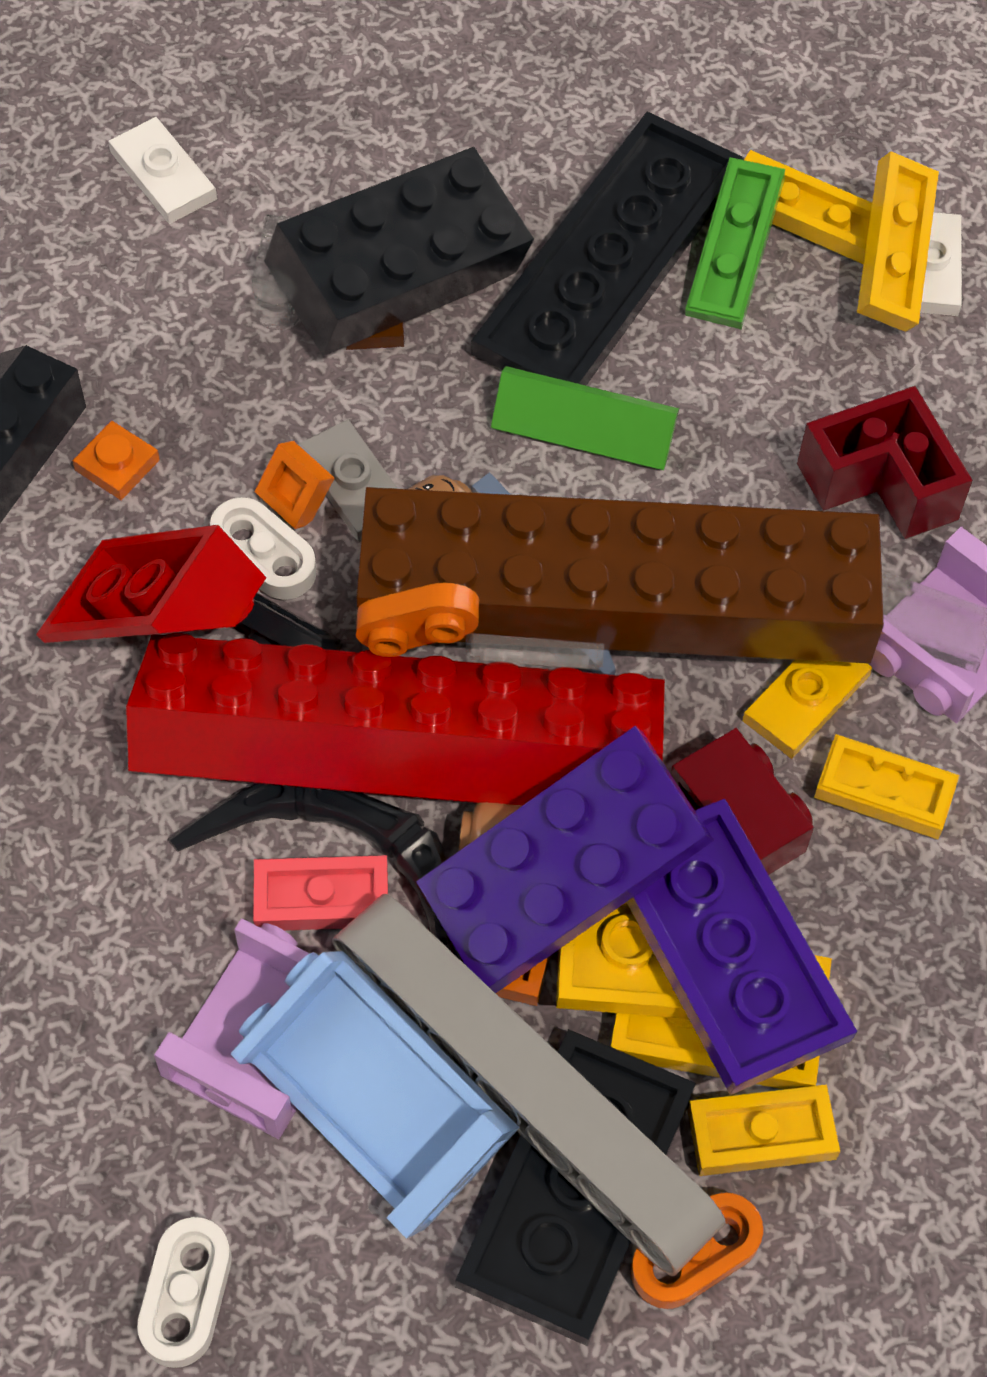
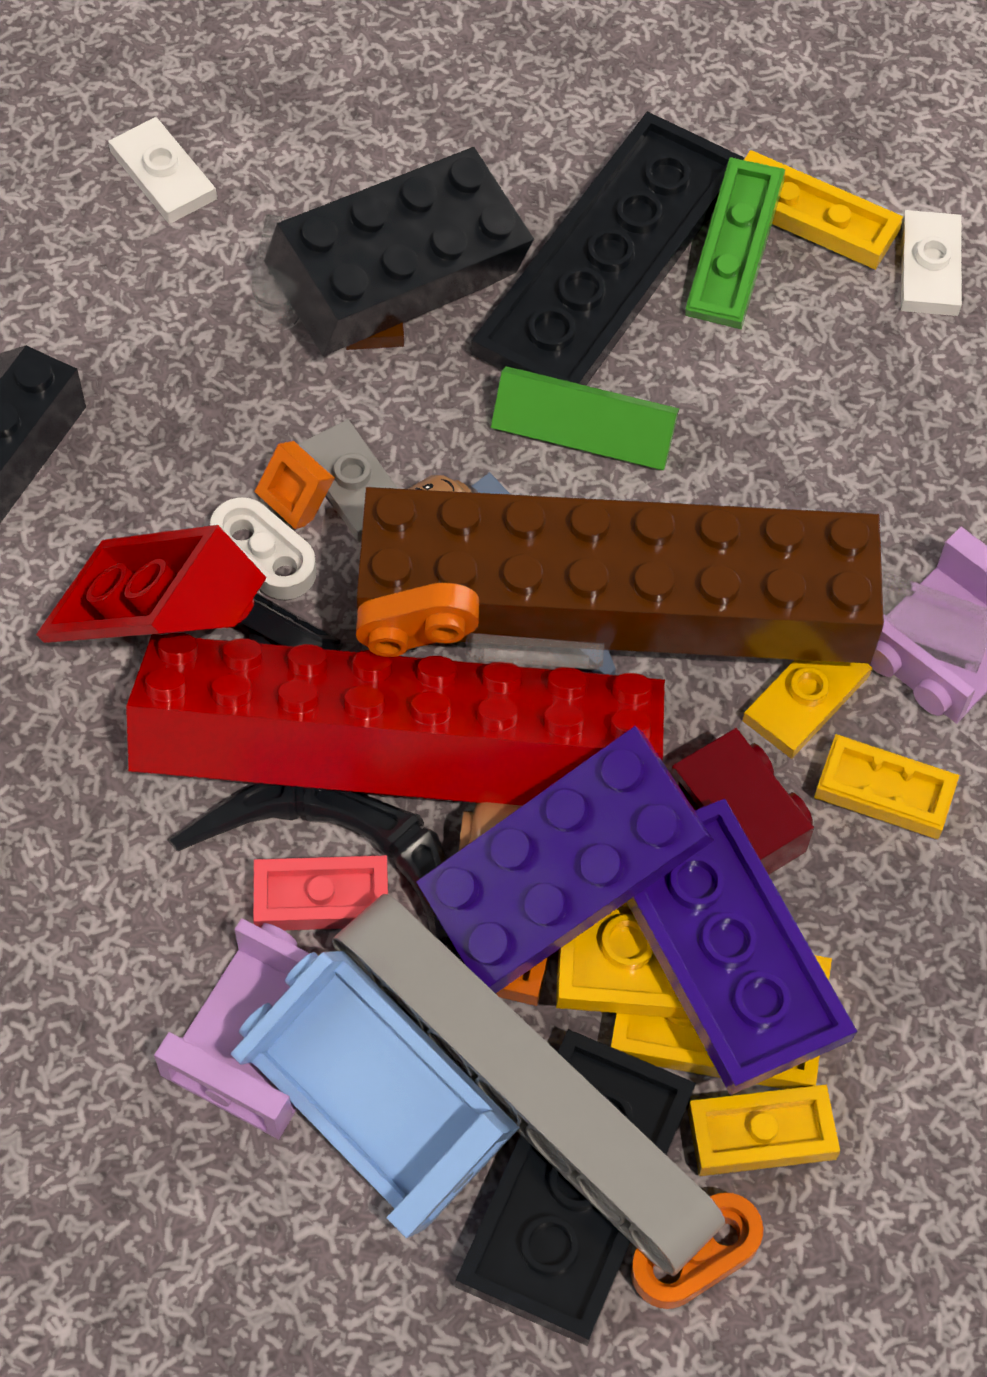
(116, 460): orange plate -> none
(184, 1293): white plate -> none
(890, 450): dark red brick -> none
(898, 242): yellow plate -> none

